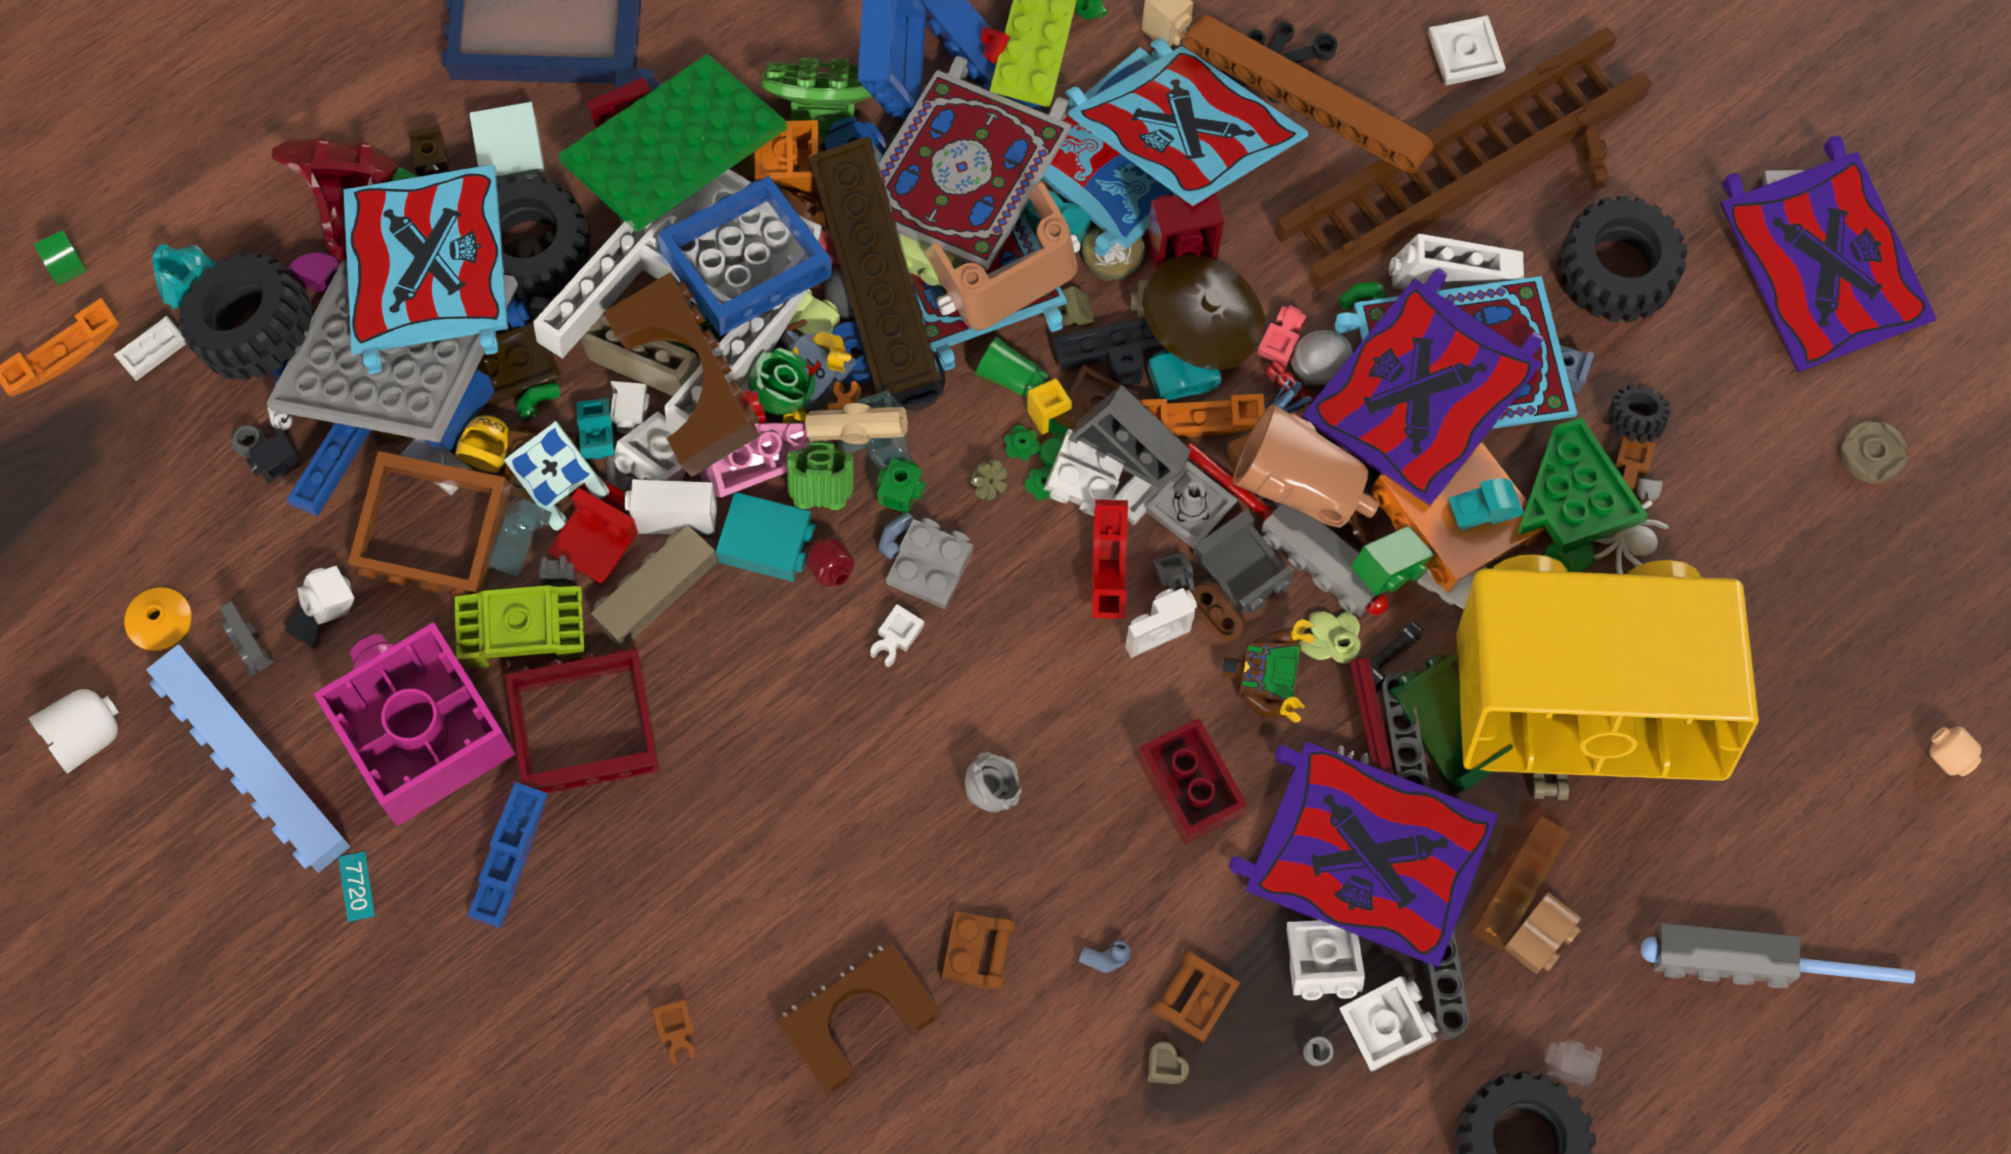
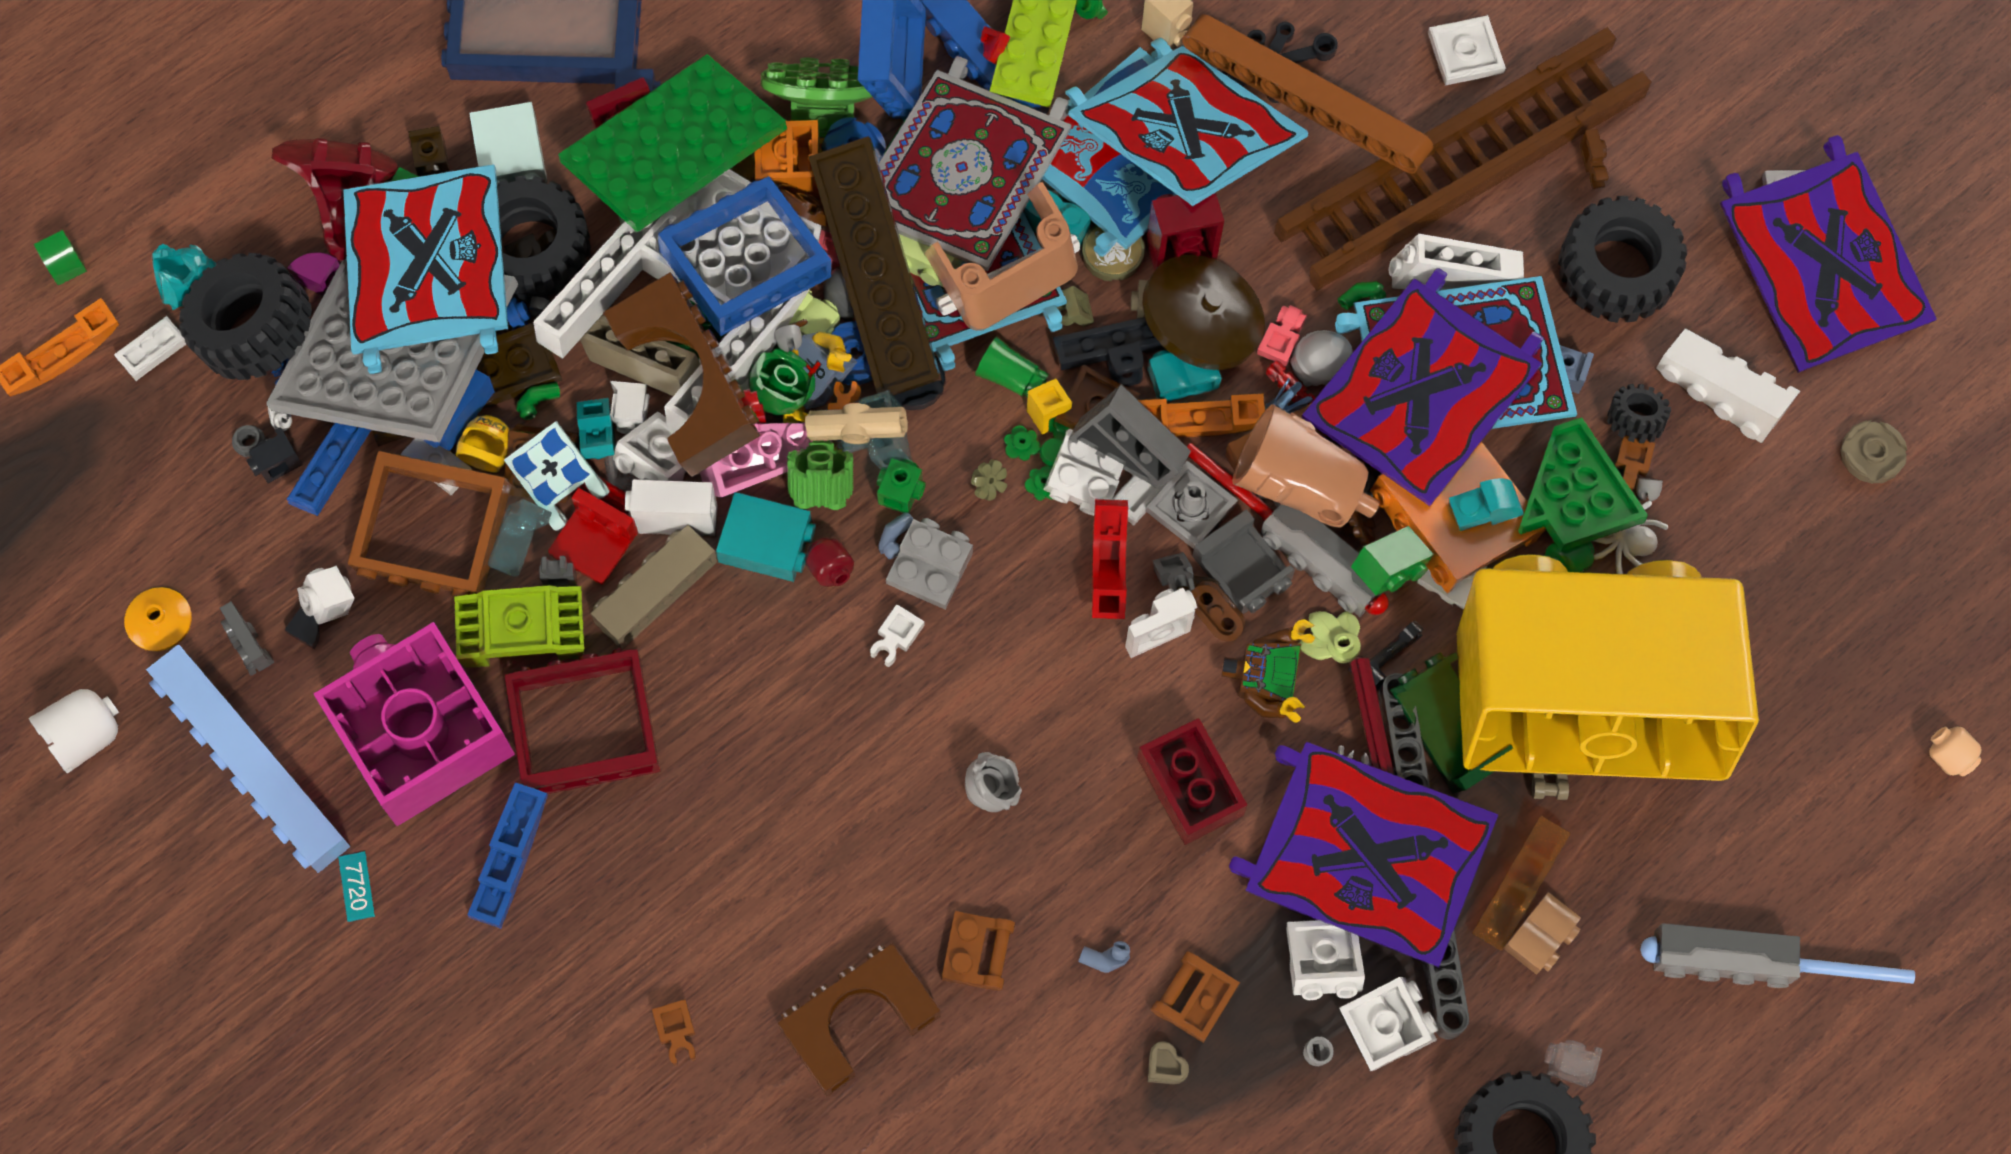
(788, 337): none -> light grey hinge
(1726, 385): none -> white wedge

